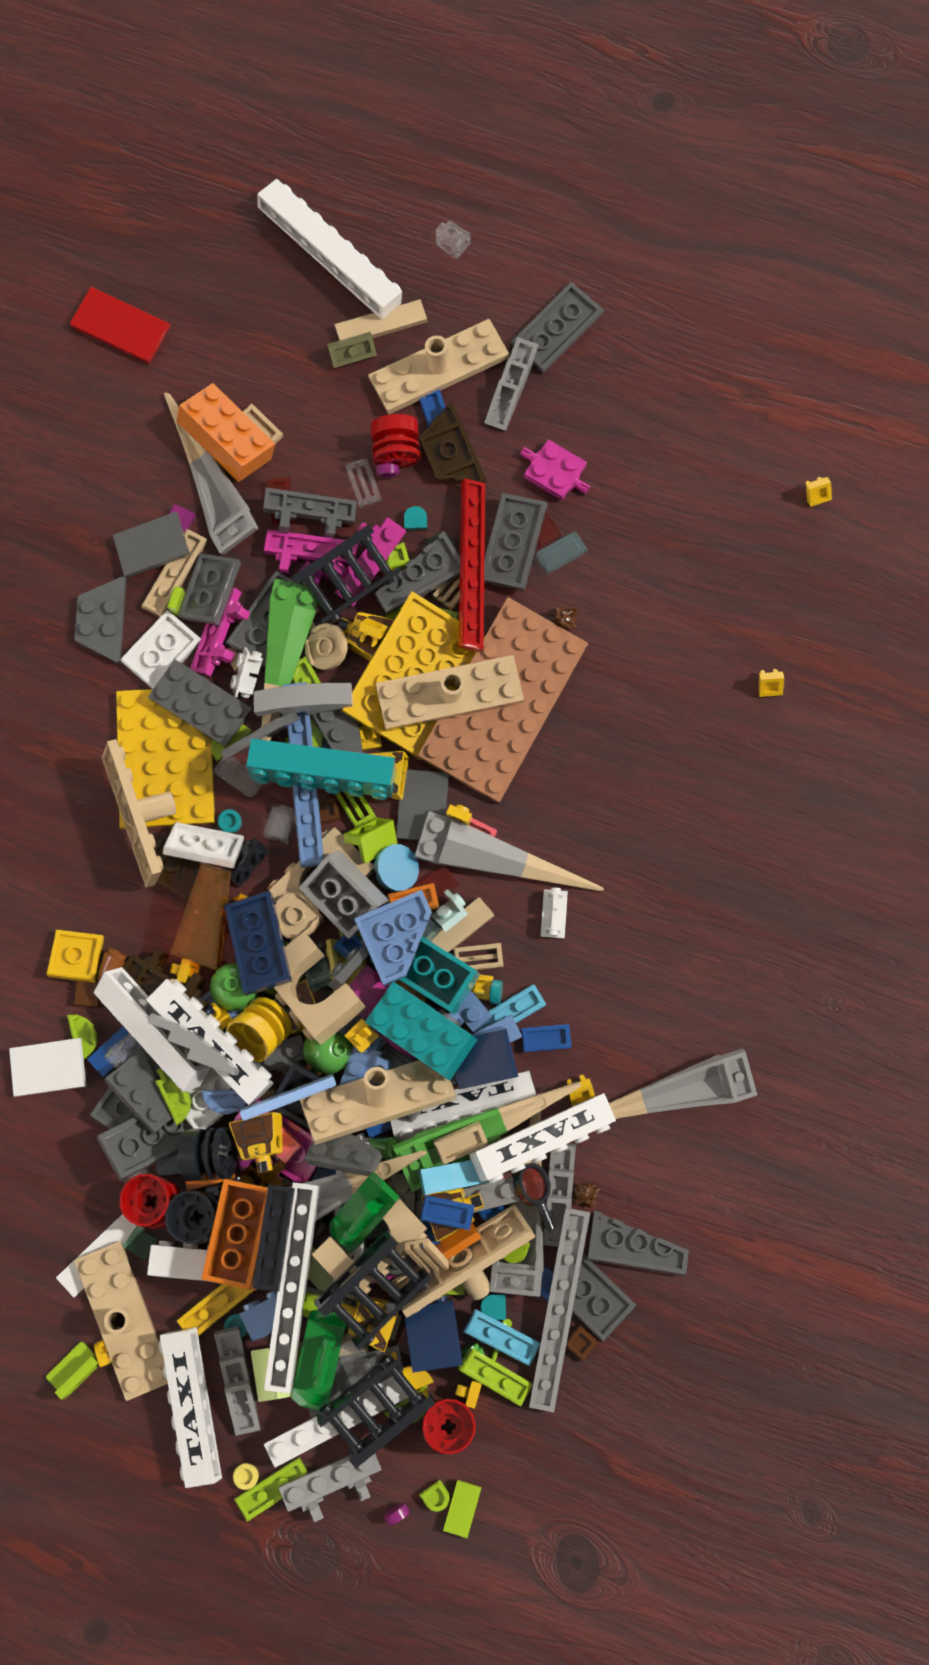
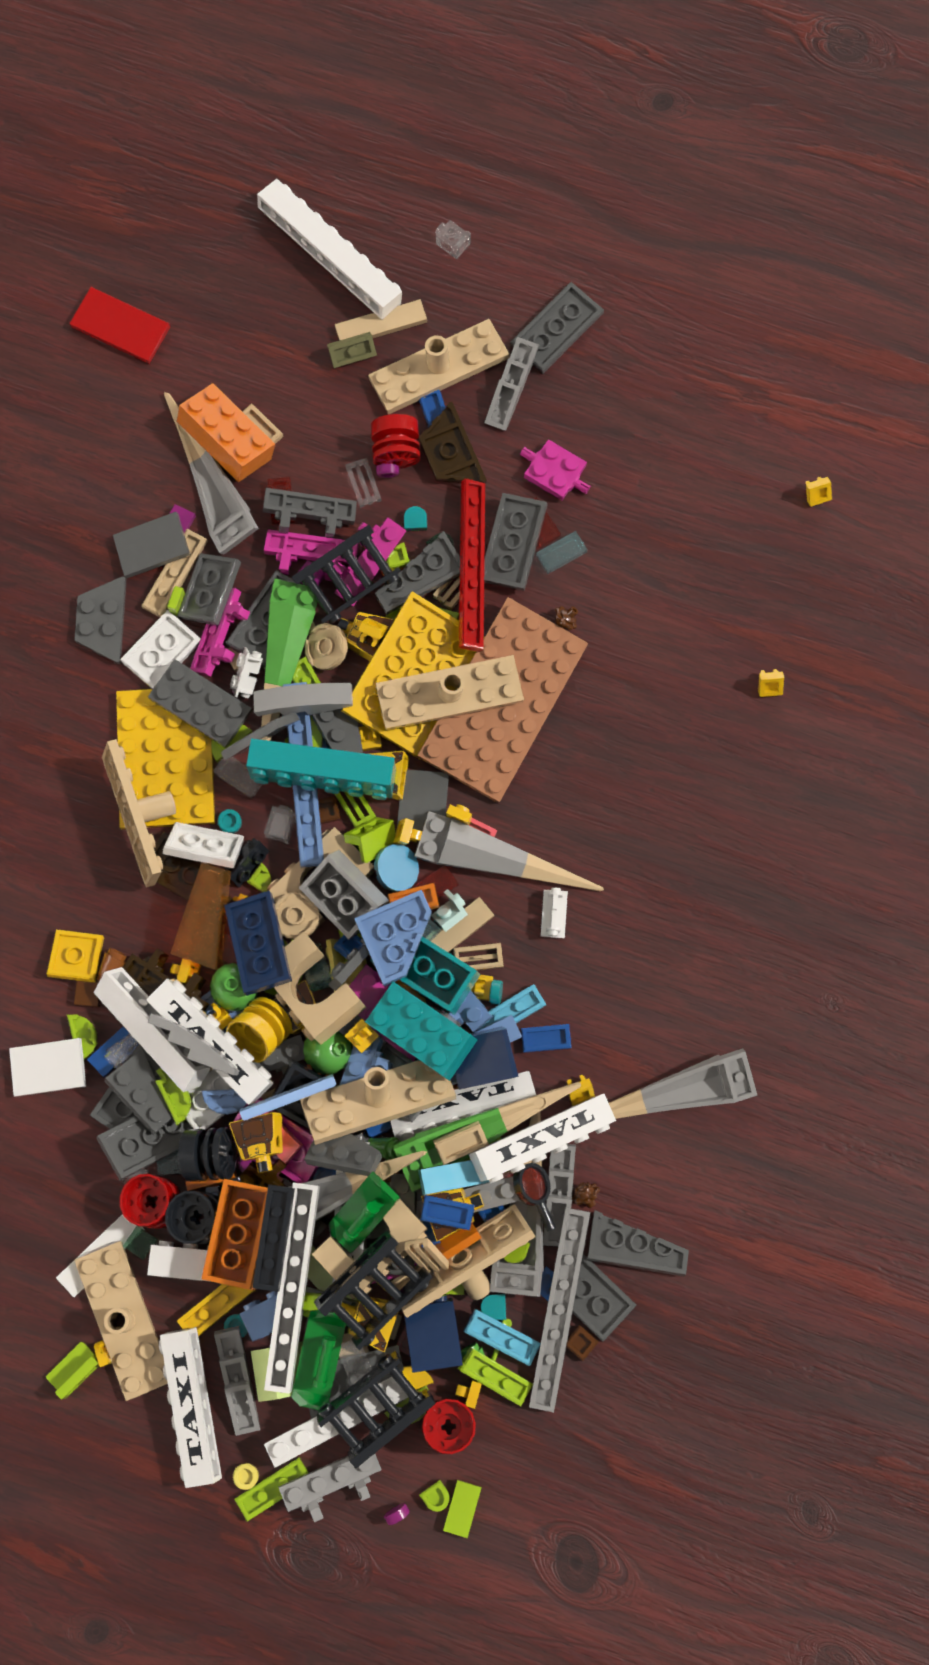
(260, 879): none -> lime tile
(405, 832): none -> yellow tile

